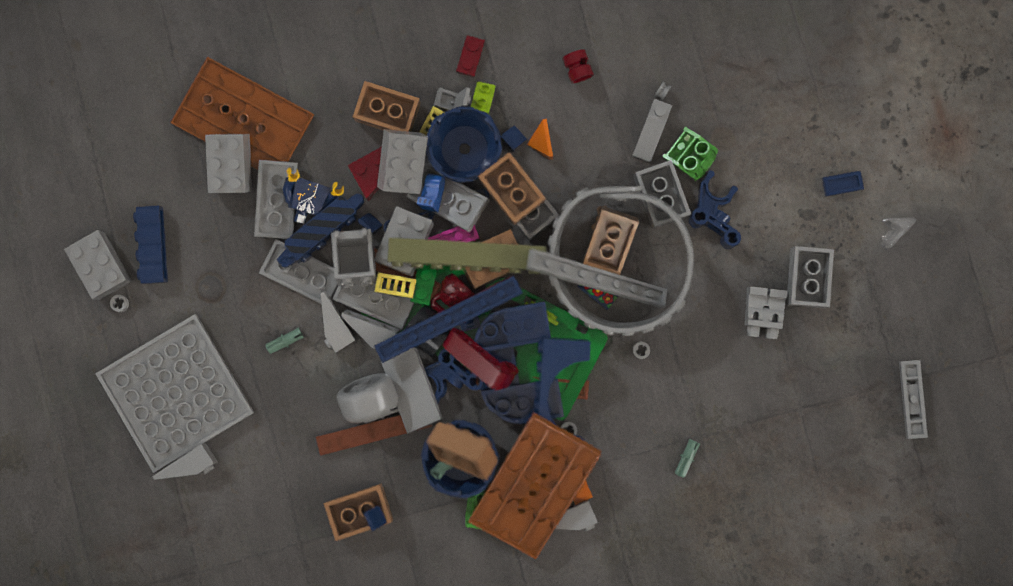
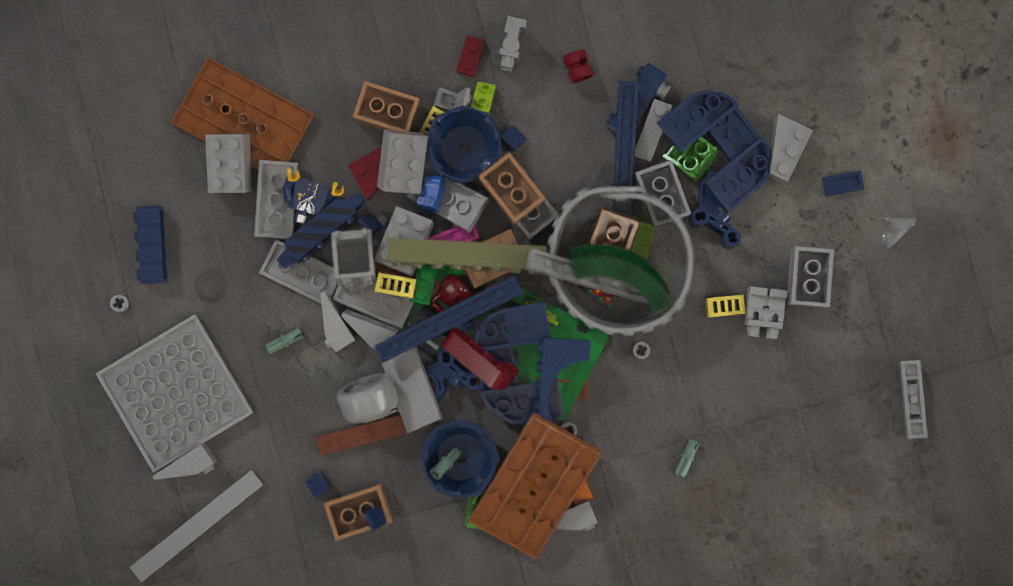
(98, 265): light grey brick -> none
(196, 526): none -> light grey tile
(318, 484): none -> dark blue slope
(462, 450): medium nougat brick -> none
(510, 52): none -> light grey hips
(541, 140): orange slope -> none
(623, 265): none -> dark green fence
(625, 141): none -> dark blue tile
(642, 238): none -> clear neon green brick
(649, 81): none -> dark blue brick
(710, 309): none -> light yellow slope
(734, 136): none -> dark blue plate
(786, 147): none -> light grey wedge

